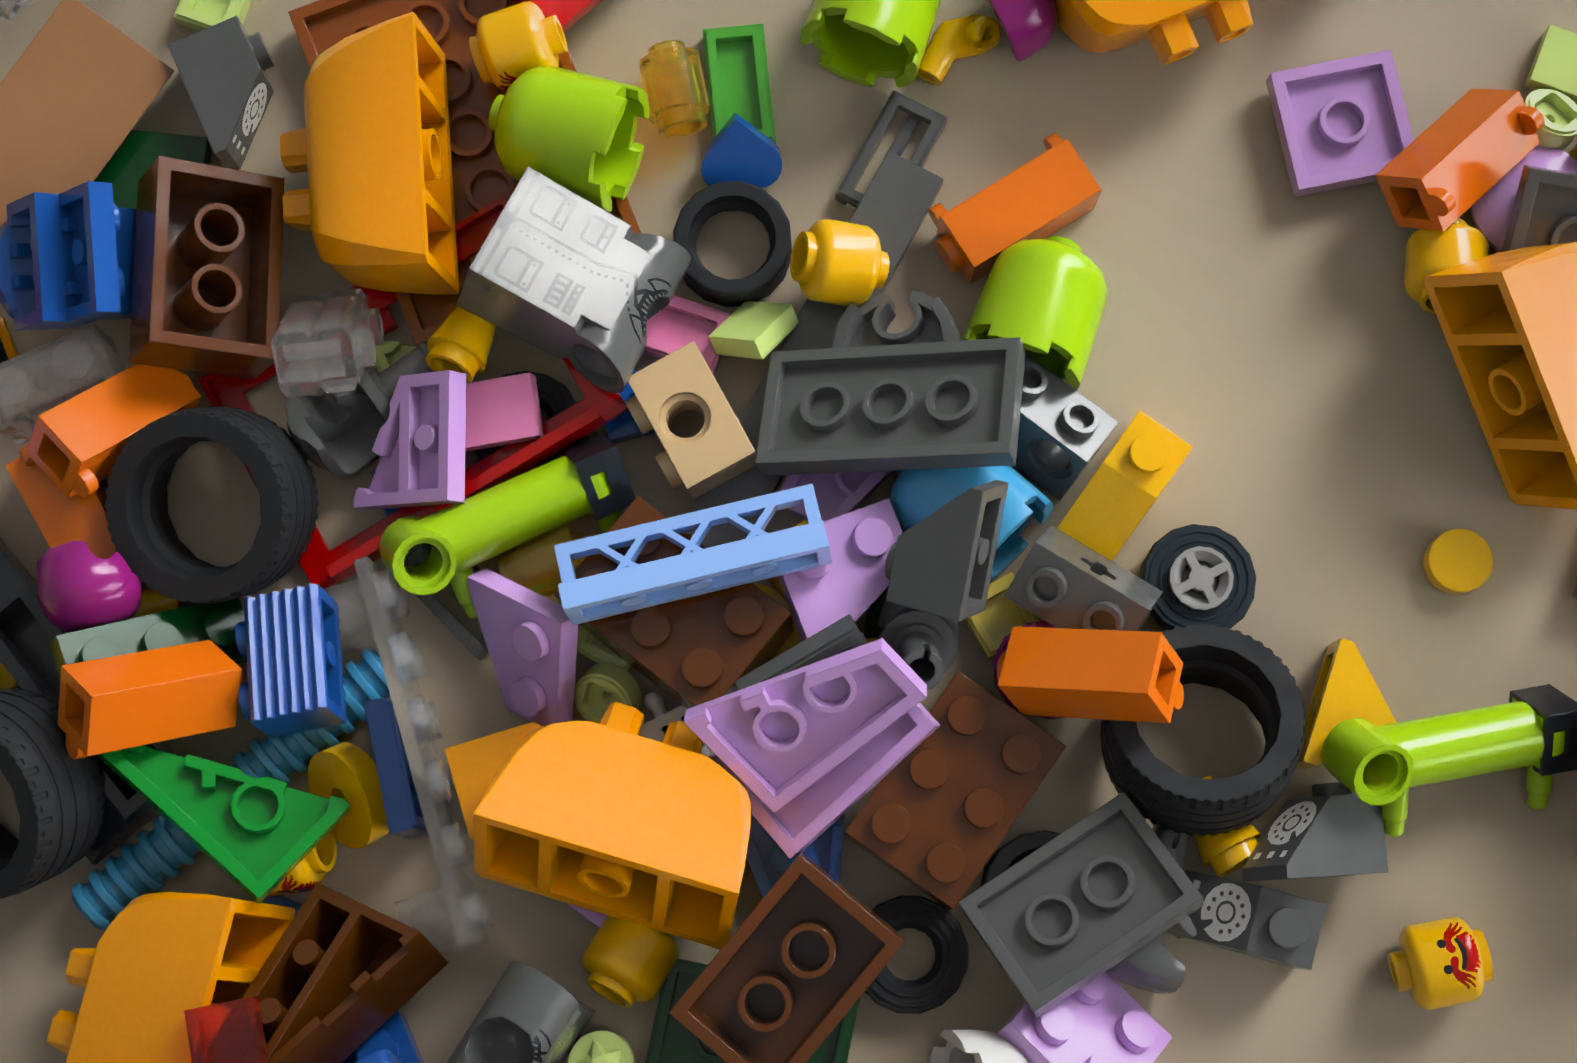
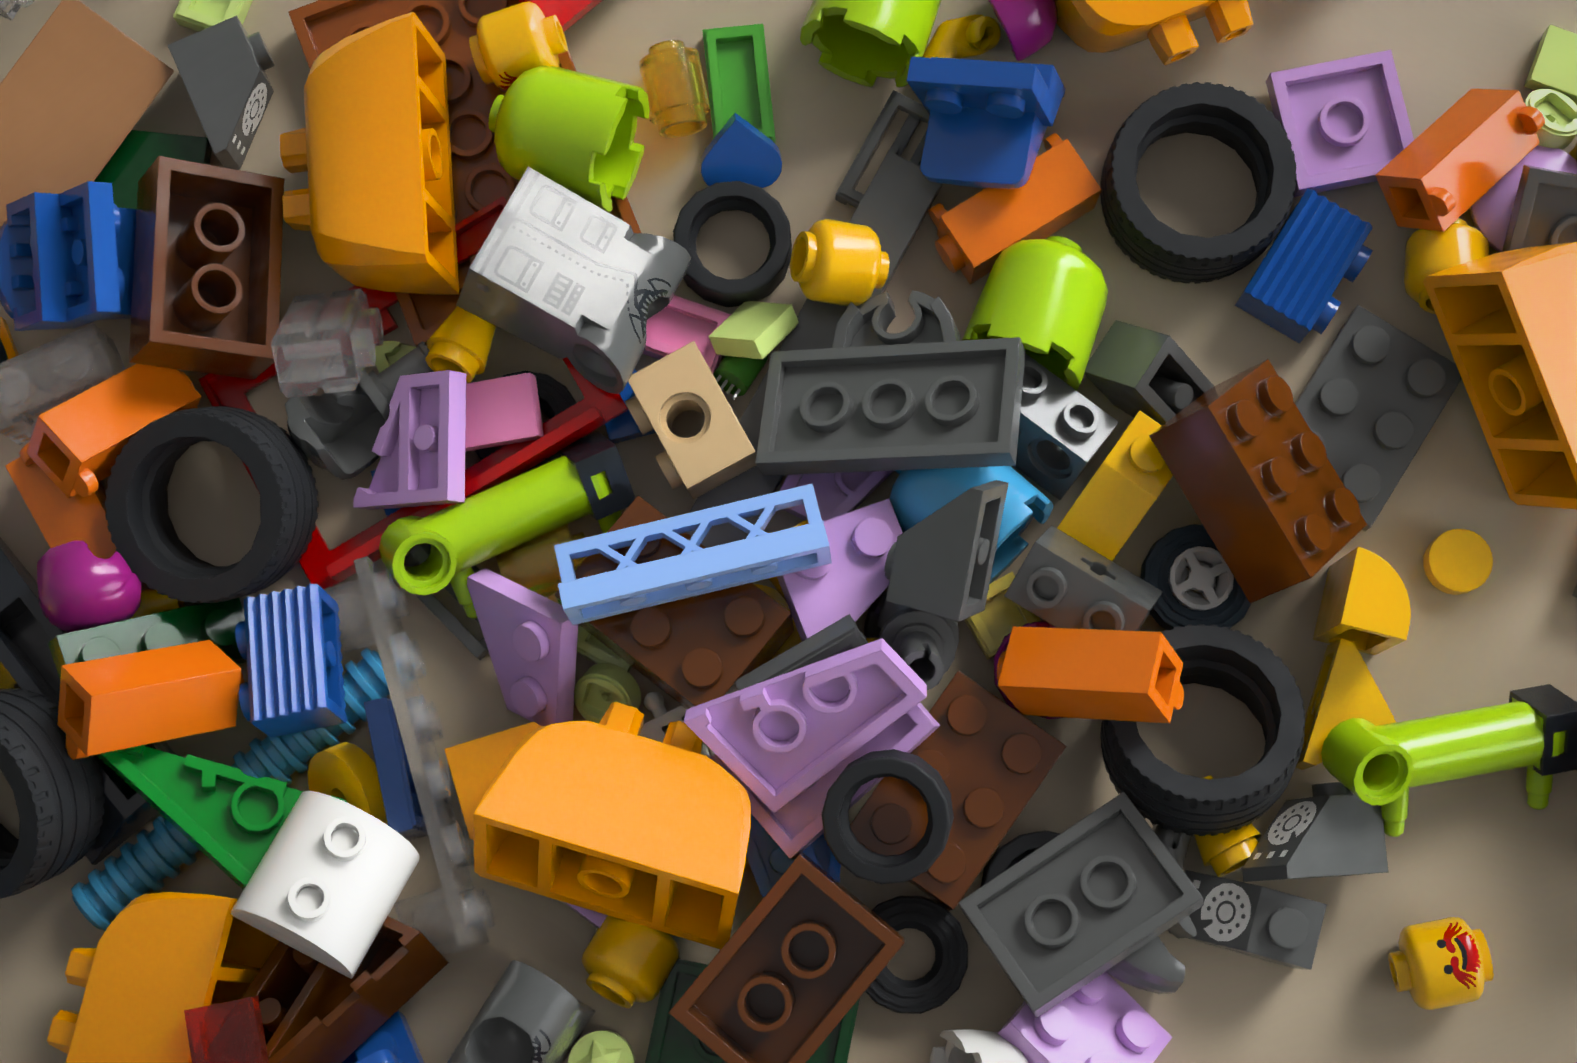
(328, 881): none -> white brick
(738, 374): none -> bright green piece
(858, 858): none -> black tyre
(984, 118): none -> blue piece
(1145, 372): none -> dark grey slope
(1232, 120): none -> black tyre
(1259, 481): none -> reddish brown brick
(1305, 266): none -> blue brick
(1363, 603): none -> yellow brick
(1375, 405): none -> dark grey plate

